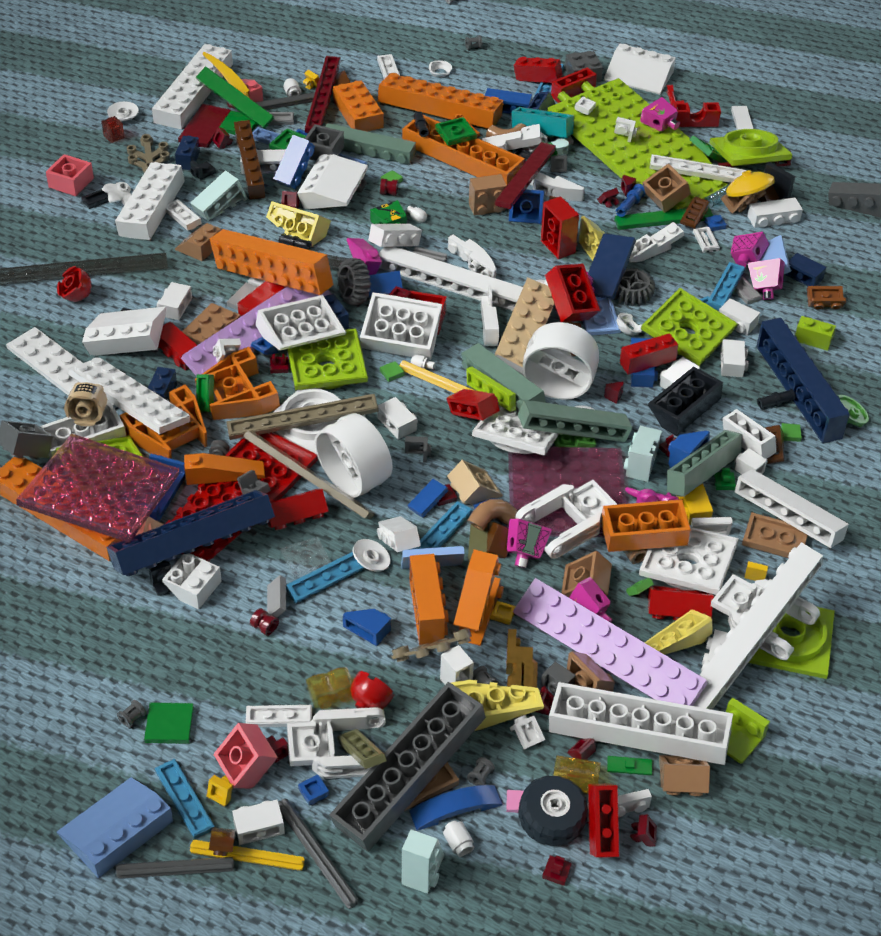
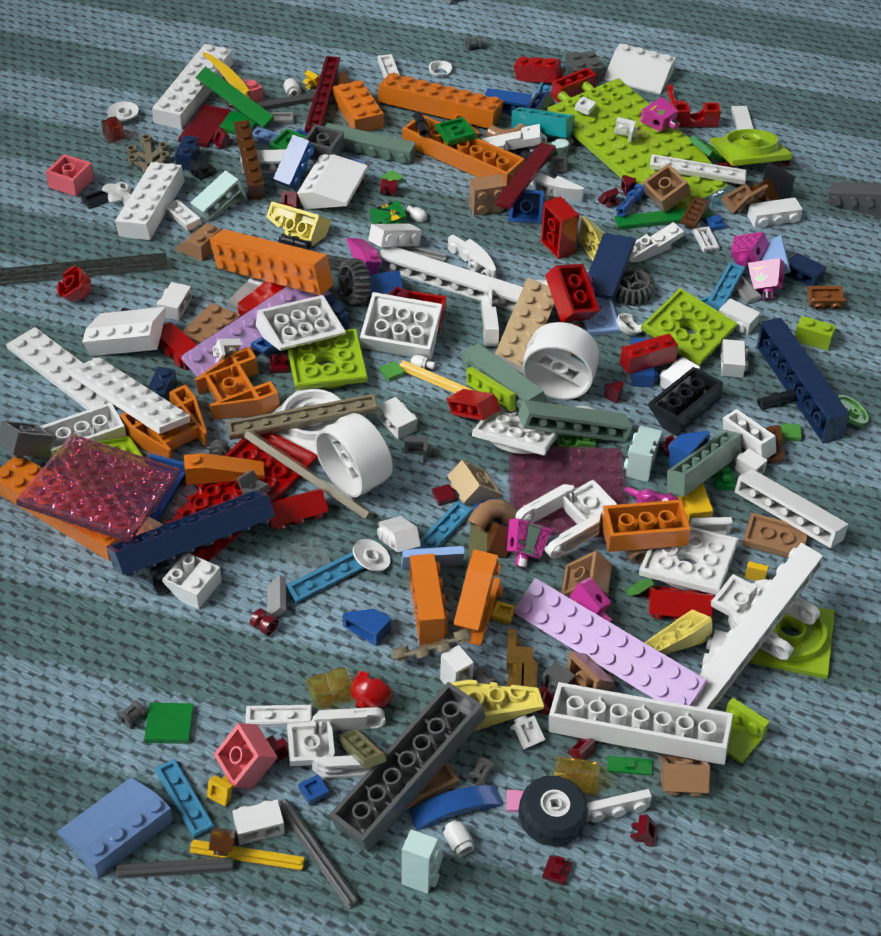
(86, 403): tan brick -> none
(204, 391): green tile -> none
(427, 498): blue tile -> none
(603, 820): red brick -> none
(749, 183): yellow dish -> none

